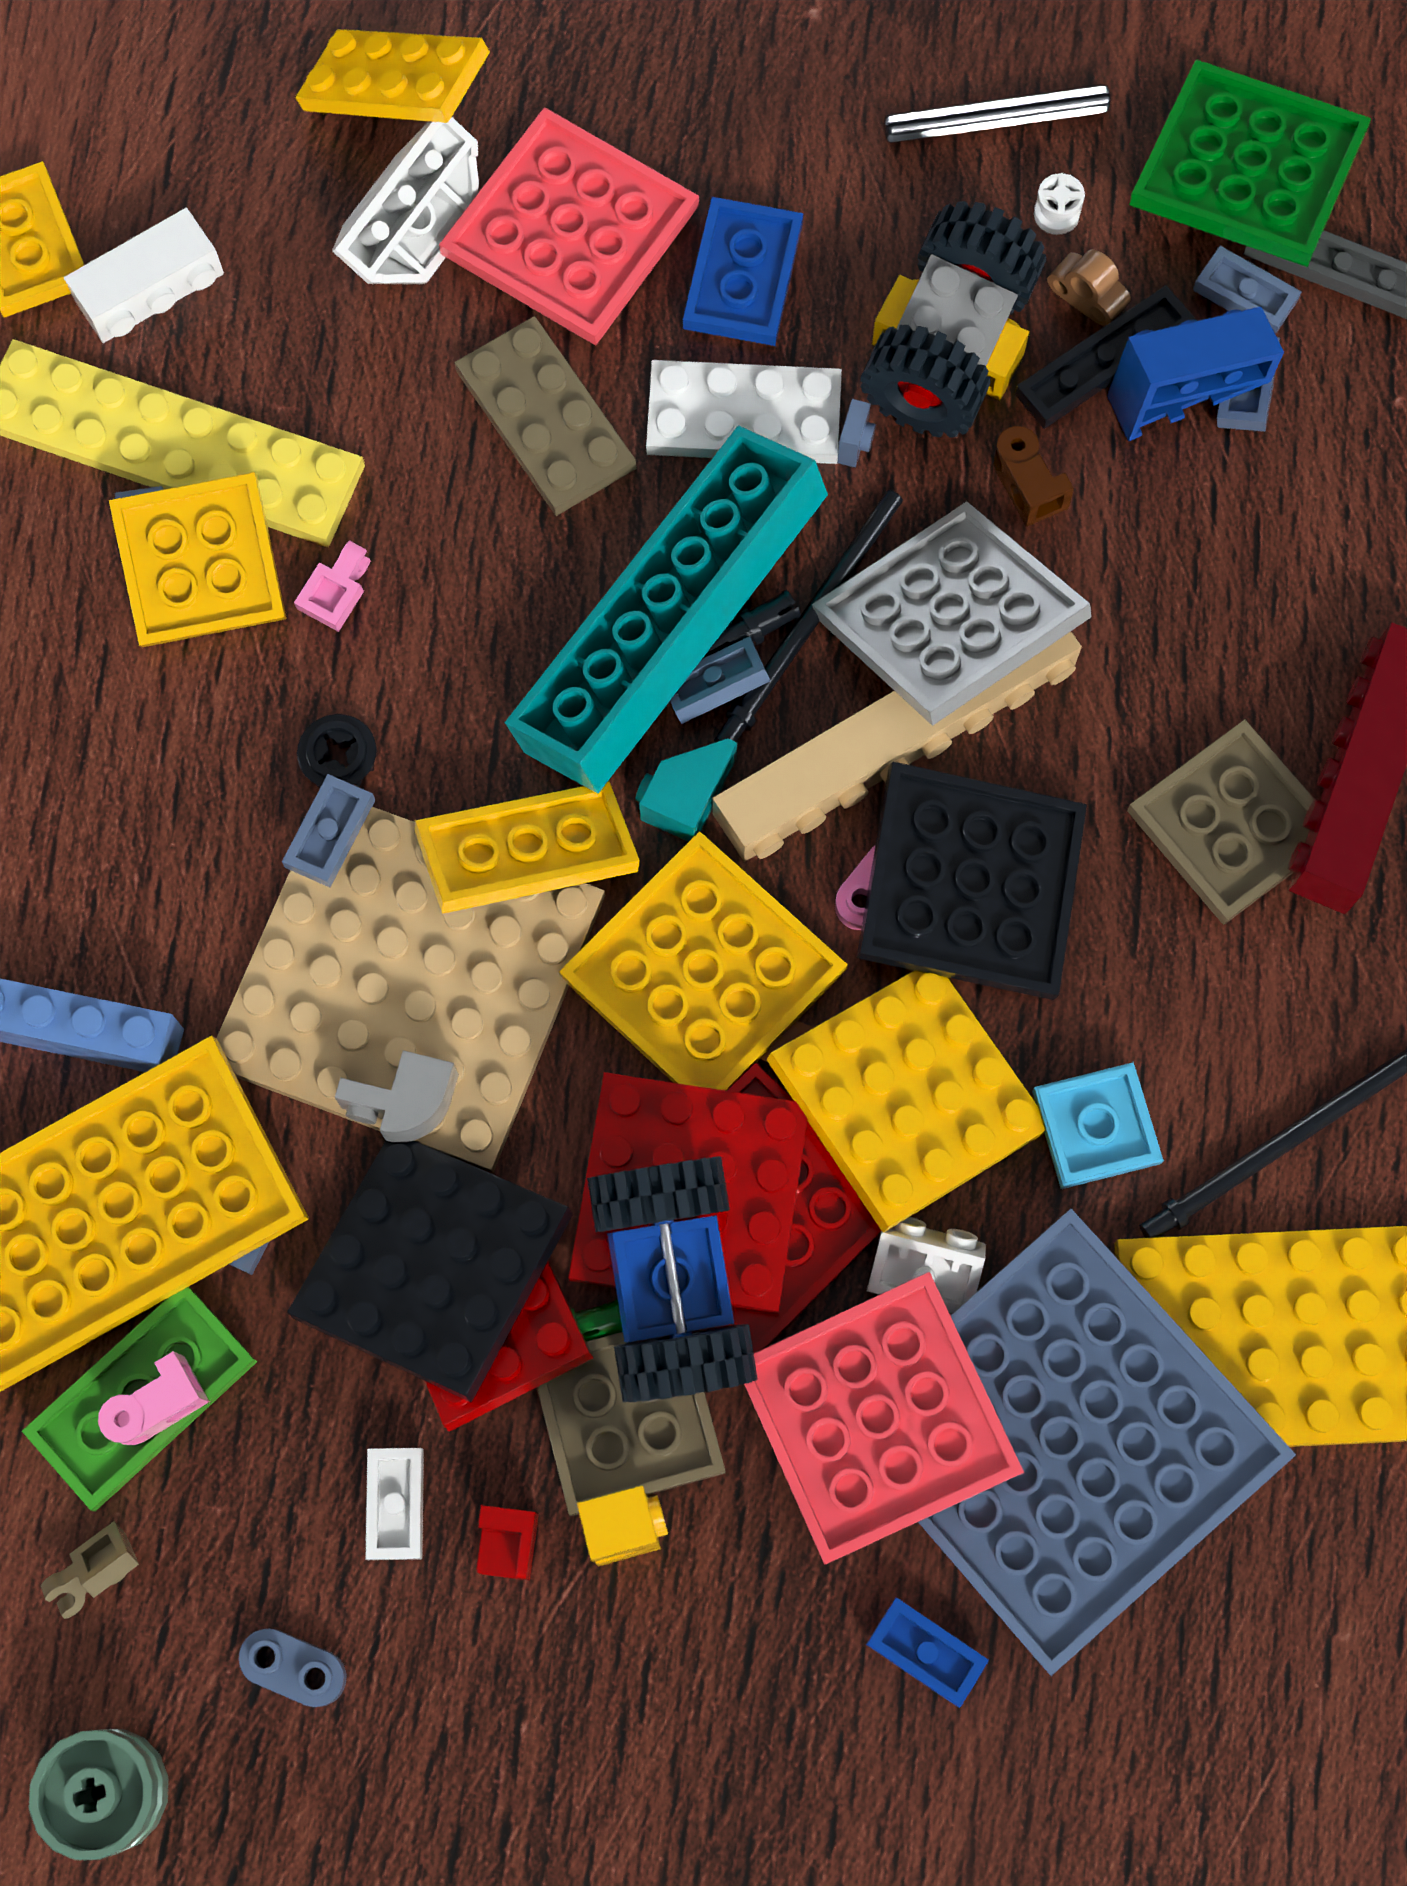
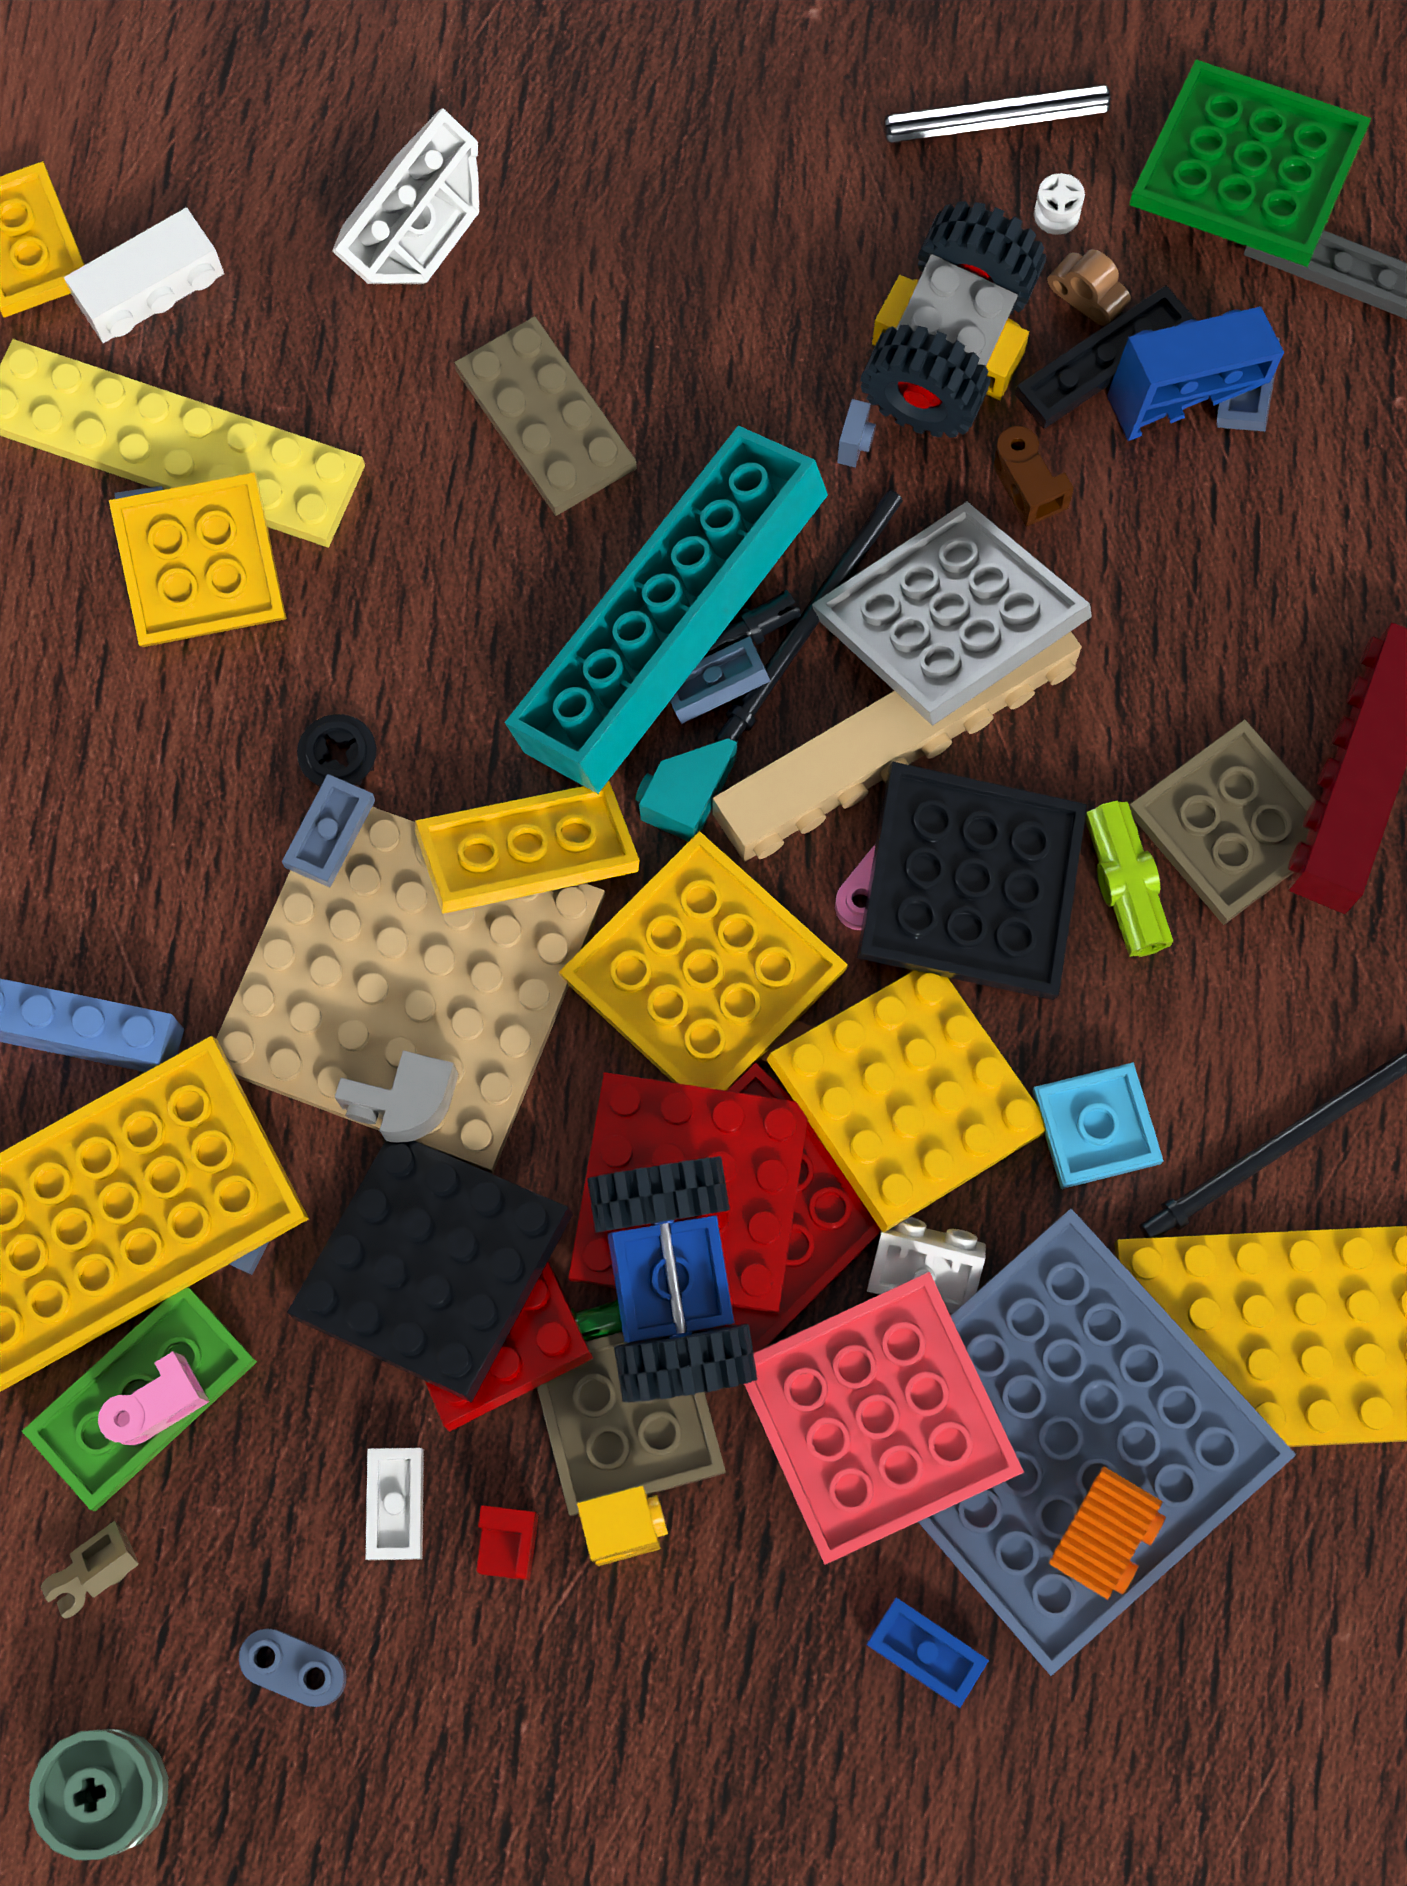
(333, 592): bright pink plate -> none
(393, 75): yellow plate -> none
(569, 225): coral plate -> none
(702, 404): white plate -> none
(743, 271): blue plate -> none
(1107, 1533): none -> orange brick
(1128, 879): none -> lime piece
(1243, 286): sand blue plate -> none

